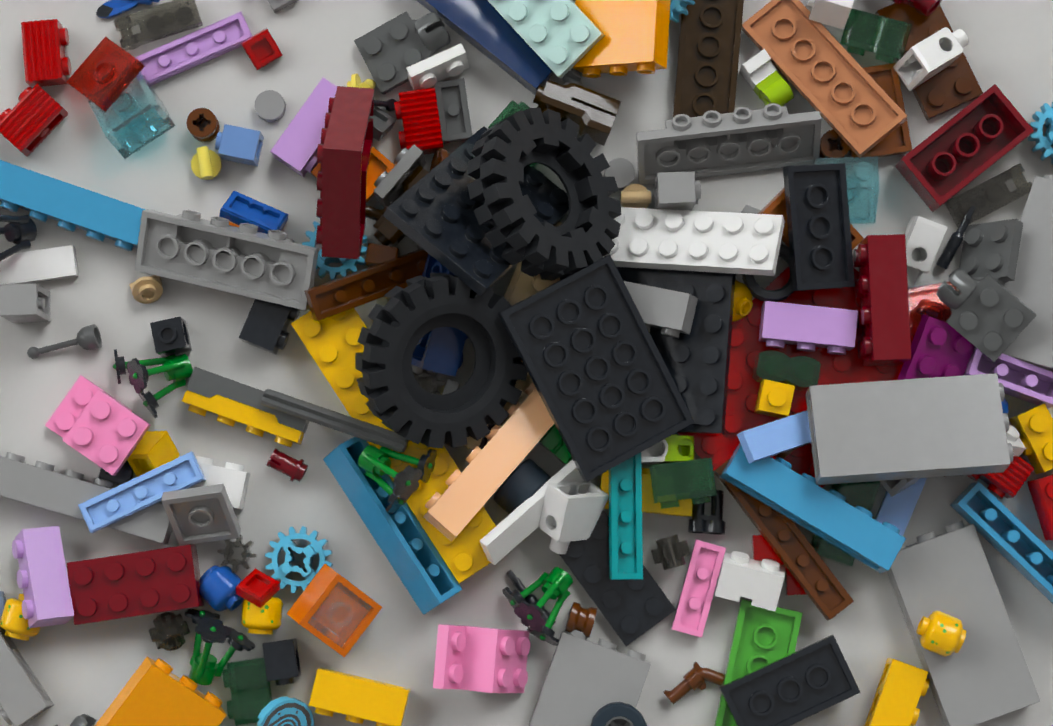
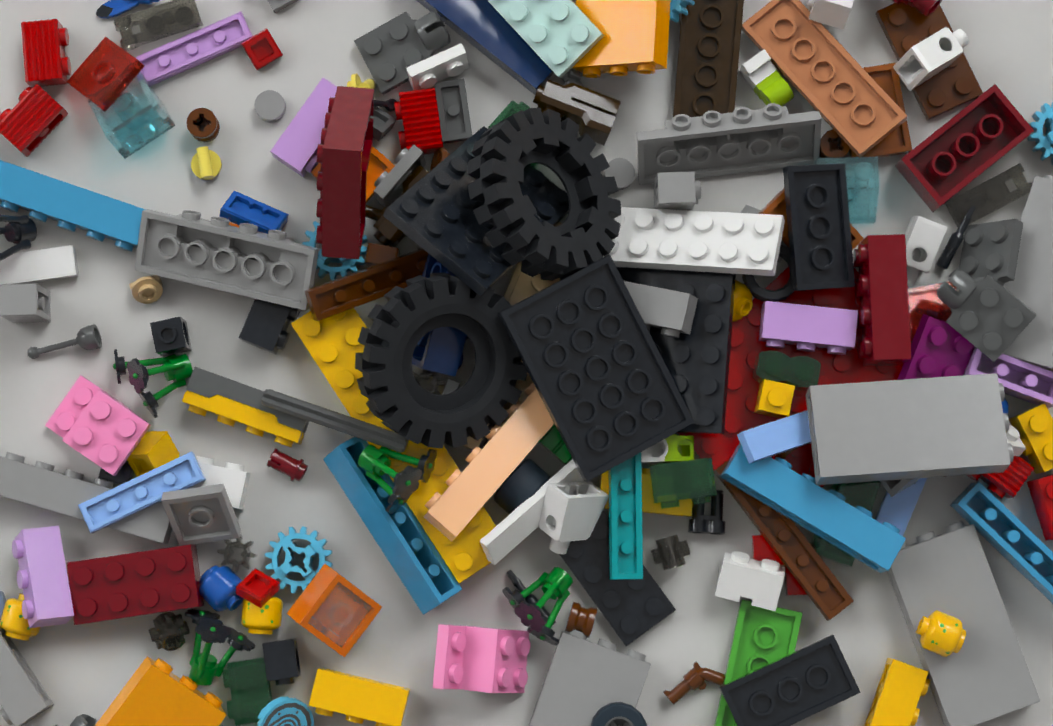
(239, 145): medium blue brick -> none
(635, 196): tan plate -> none
(698, 588): bright pink plate -> none
(875, 34): clear green brick -> none

